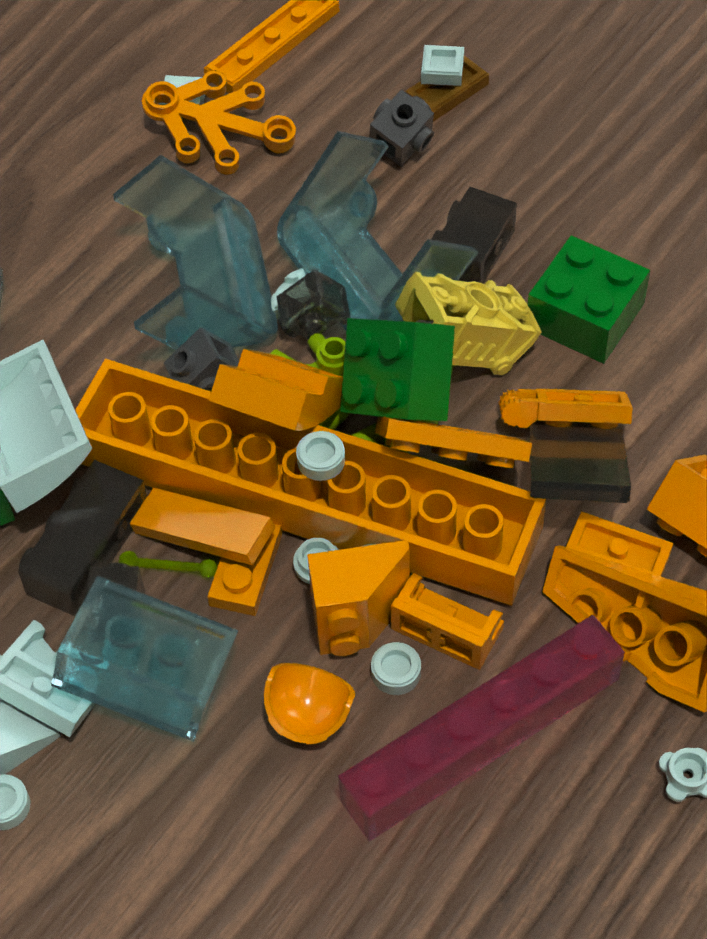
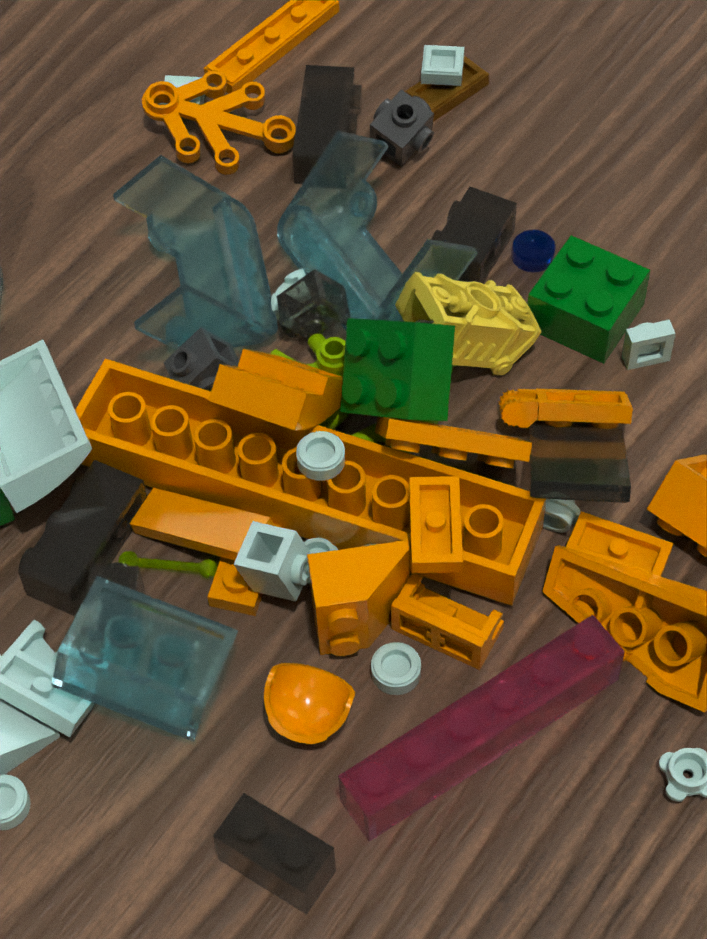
(273, 561): none -> light aqua brick
(275, 853): none -> clear smoke brick
(325, 108): none -> clear smoke brick
(435, 524): none -> light orange plate
(533, 250): none -> clear blue tile
(560, 514): none -> light aqua plate
(648, 344): none -> light aqua plate

